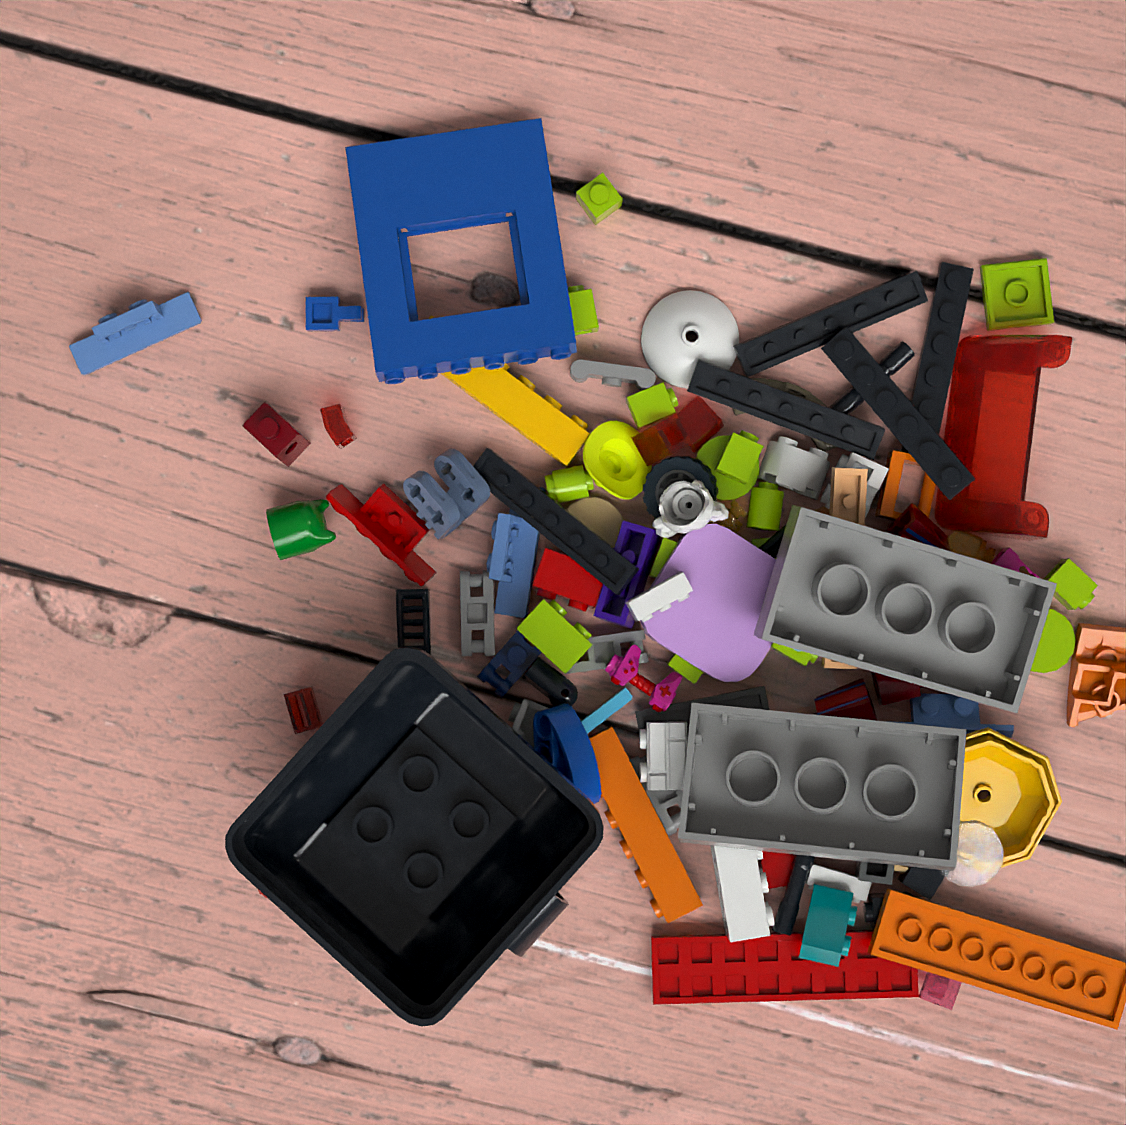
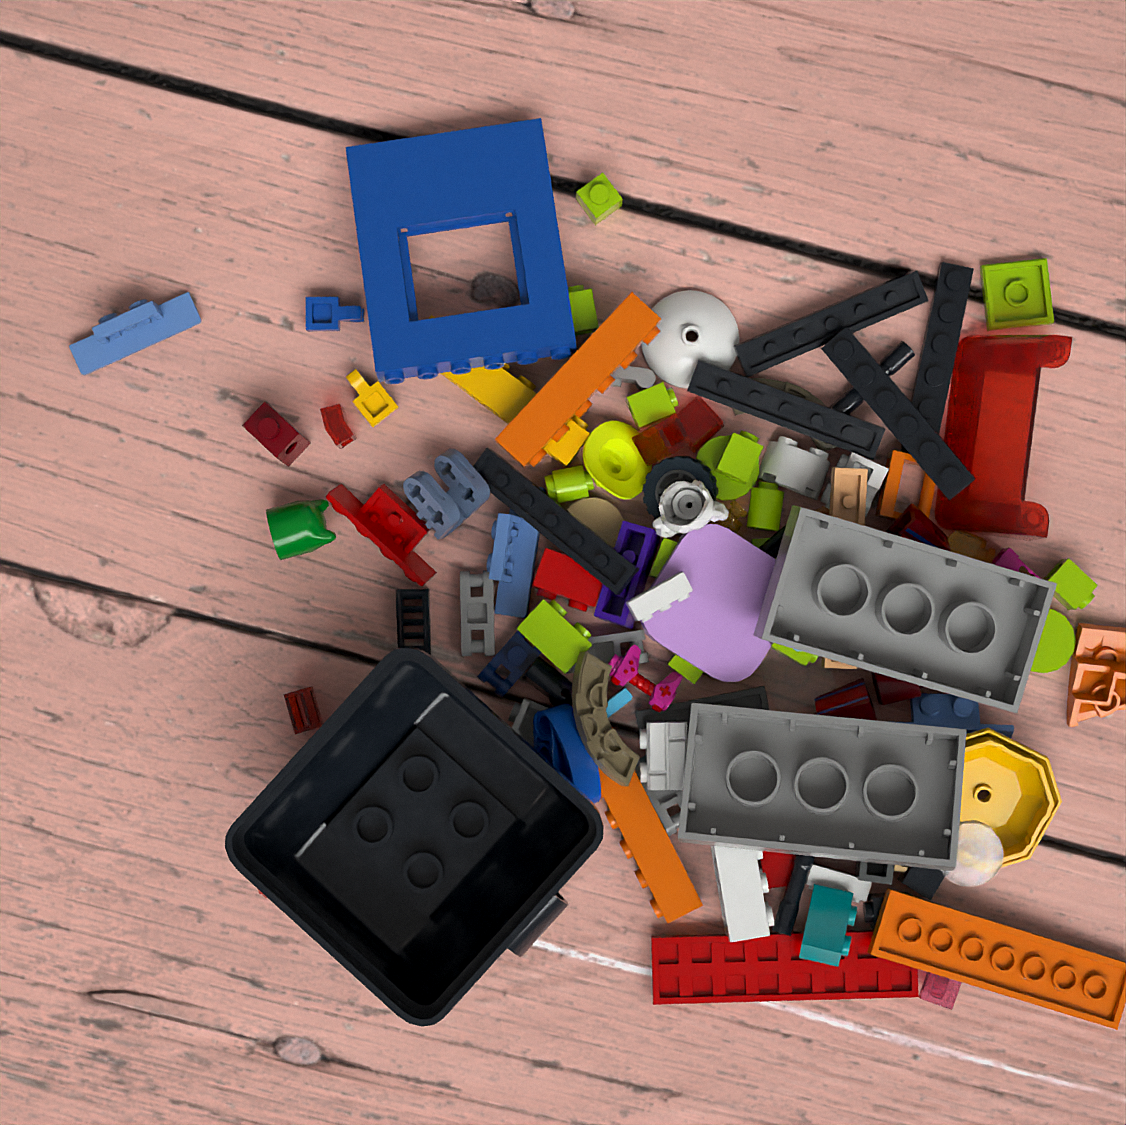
(372, 401): none -> yellow plate
(578, 380): none -> orange brick
(592, 723): none -> dark tan tile

